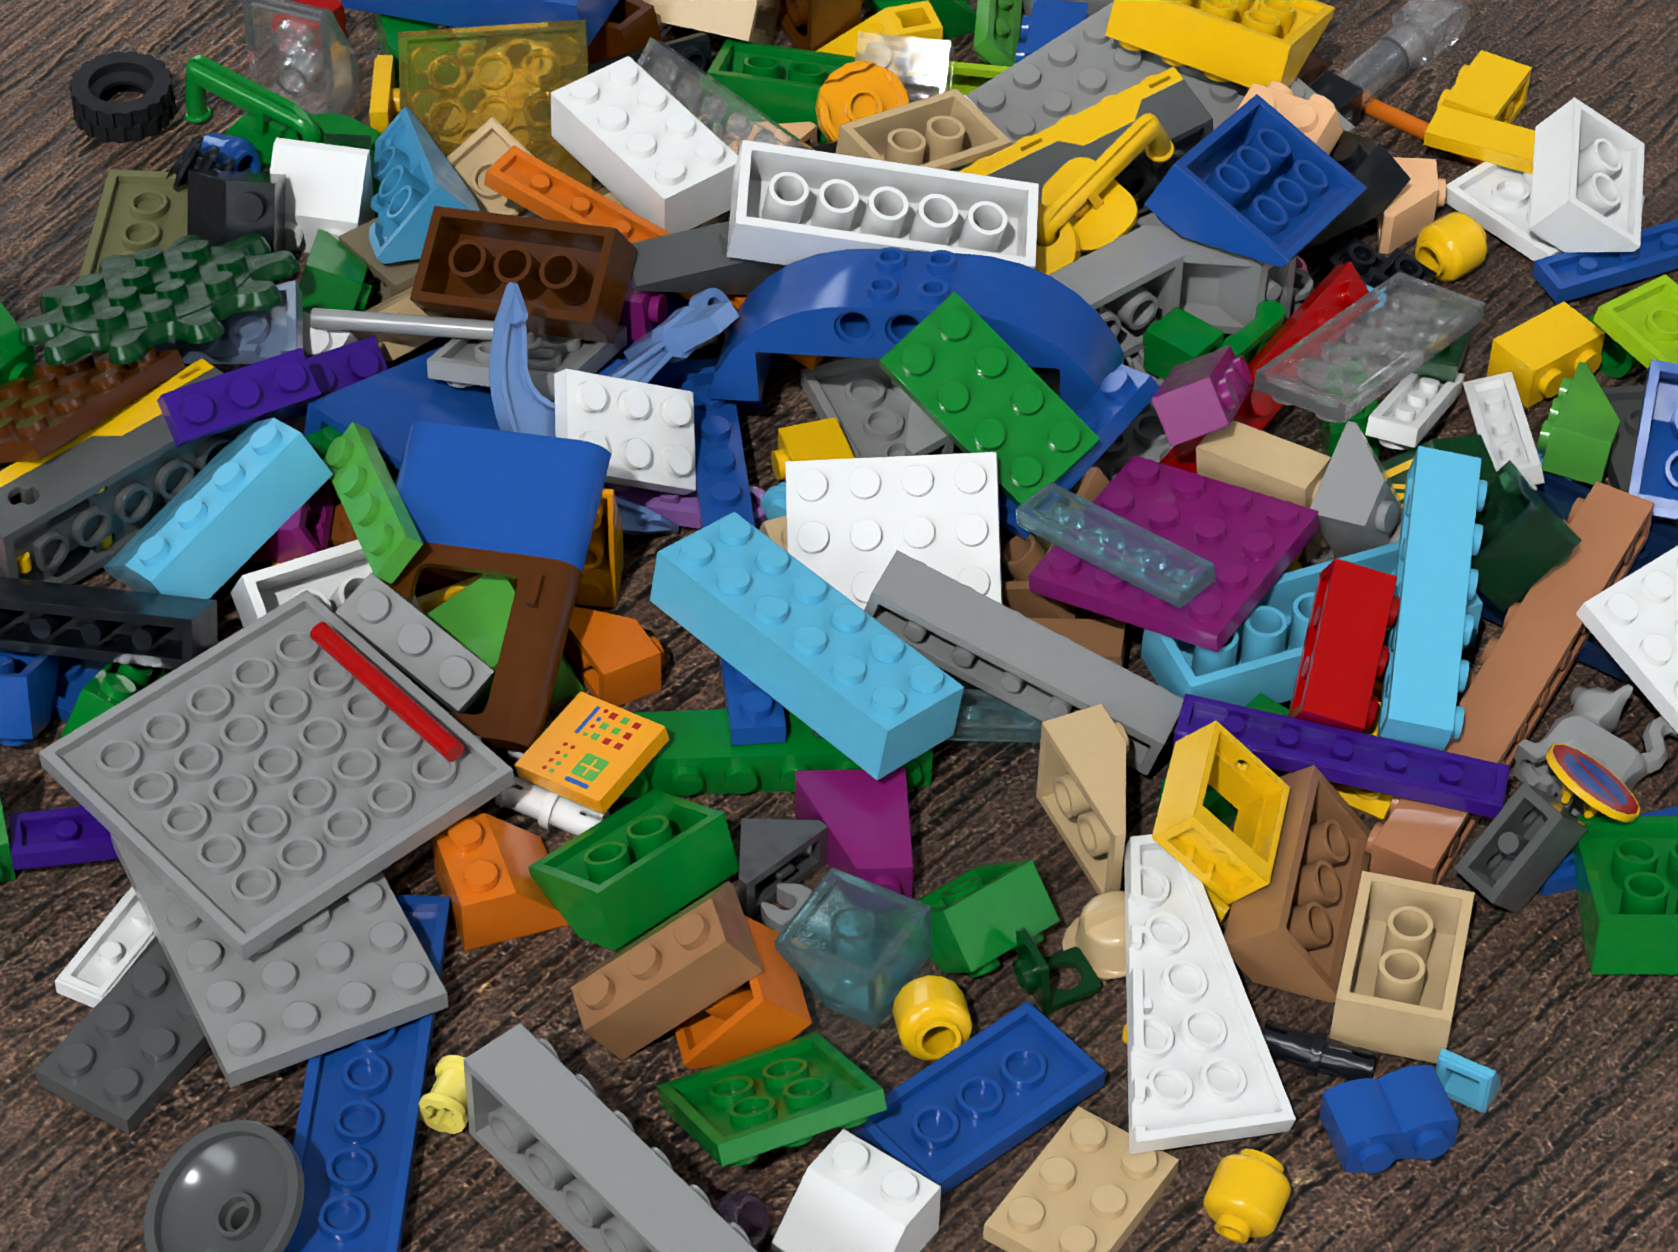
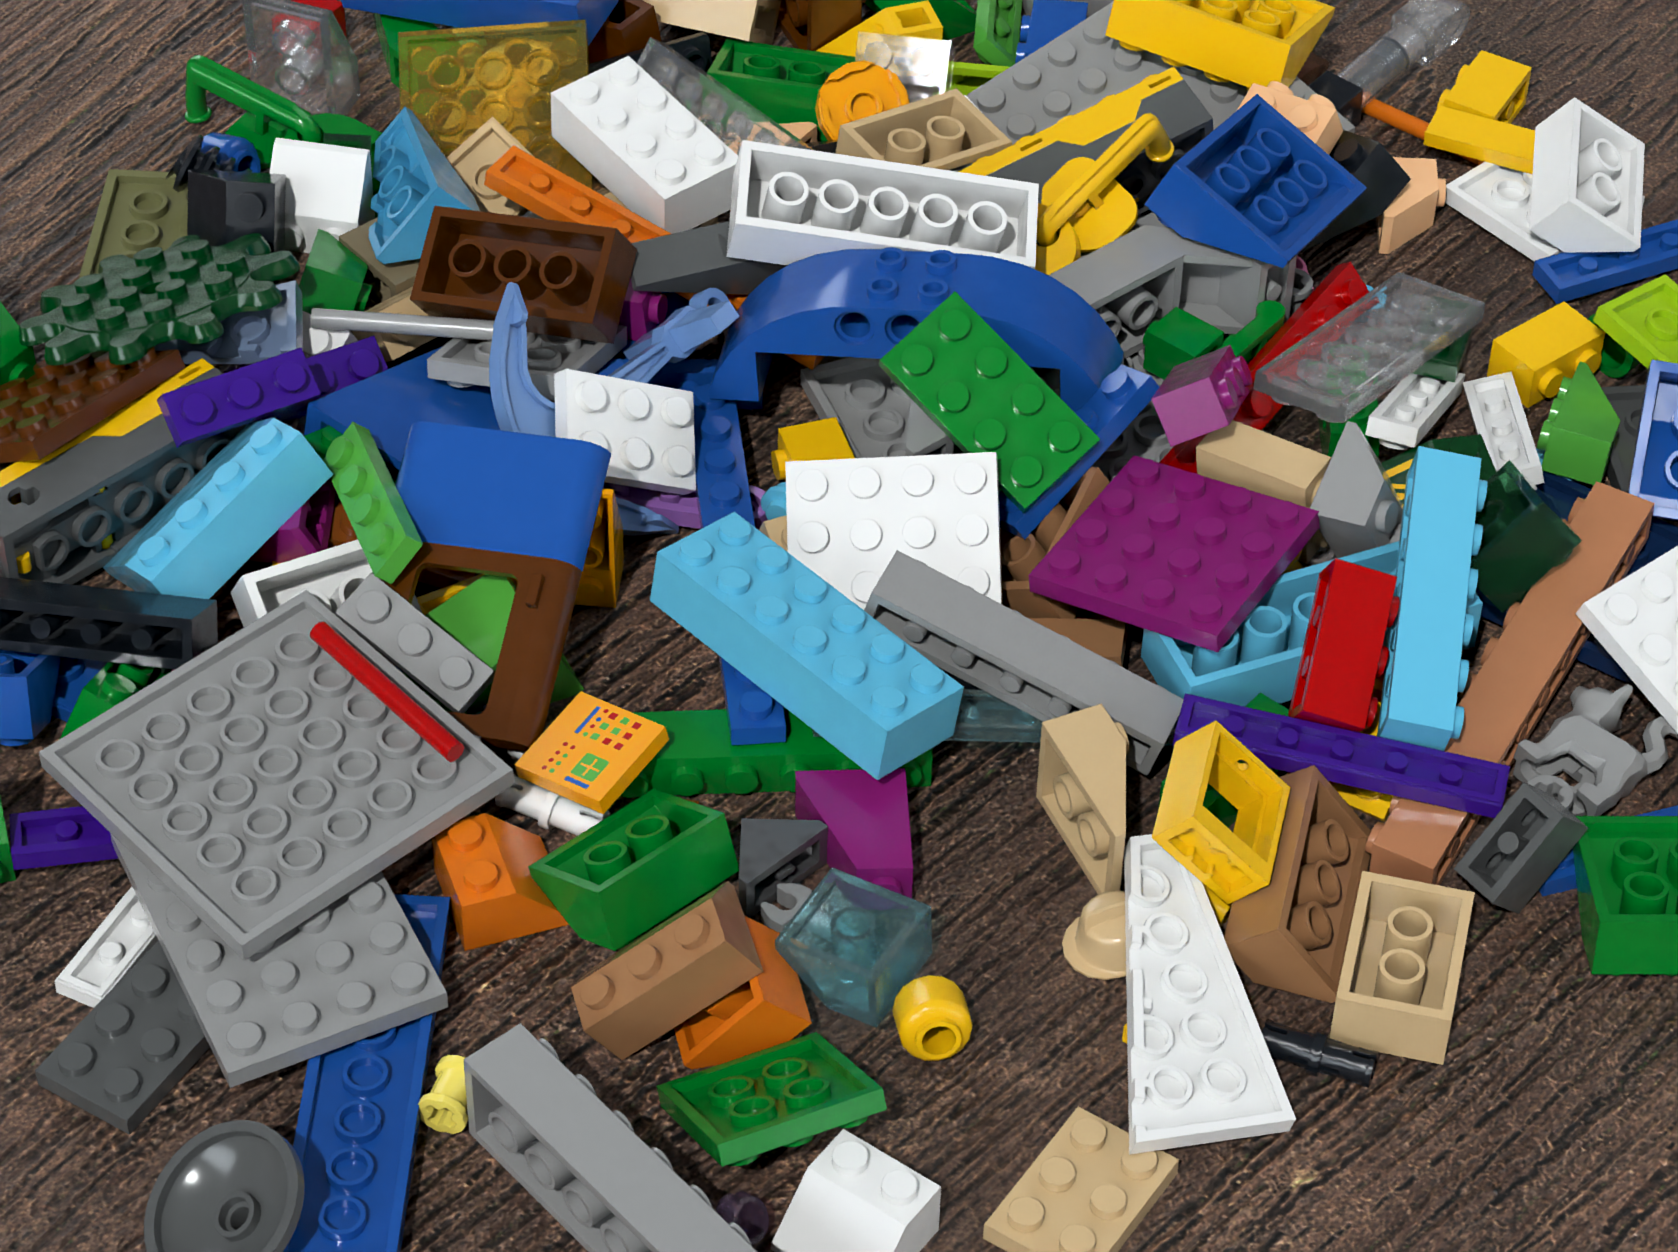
(122, 120): black tyre -> none
(384, 94): yellow plate -> none
(613, 656): orange slope -> none
(980, 913): green slope -> none
(983, 1098): blue plate -> none
(1034, 971): dark green bracket -> none
(1115, 545): clear light blue plate -> none
(1247, 1195): yellow head -> none
(1374, 266): black slope -> none
(1389, 1119): blue brick -> none
(1452, 246): yellow head -> none
(1467, 1080): medium azure slope -> none
(1591, 783): piece -> none

